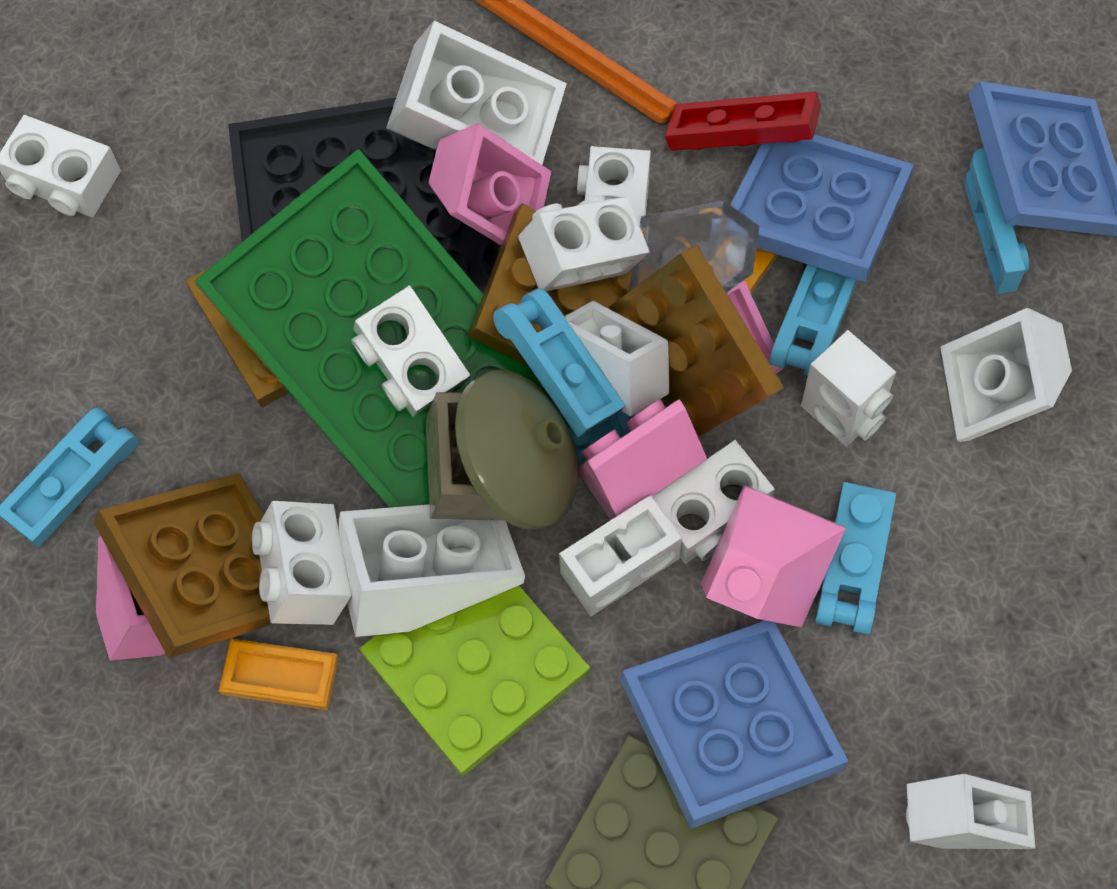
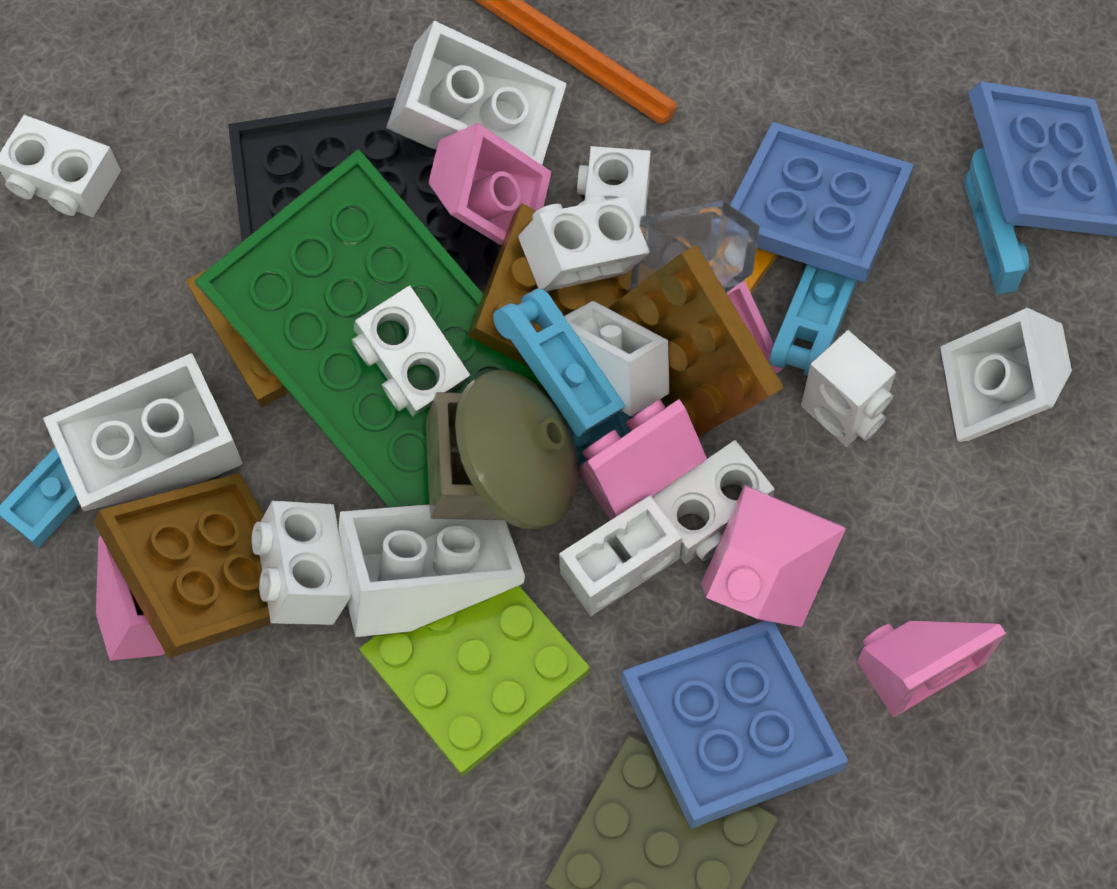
(143, 437): none -> white slope
(278, 674): light orange tile -> none
(743, 121): red plate -> none
(858, 558): medium azure plate -> none
(924, 658): none -> bright pink slope
(969, 814): white slope -> none

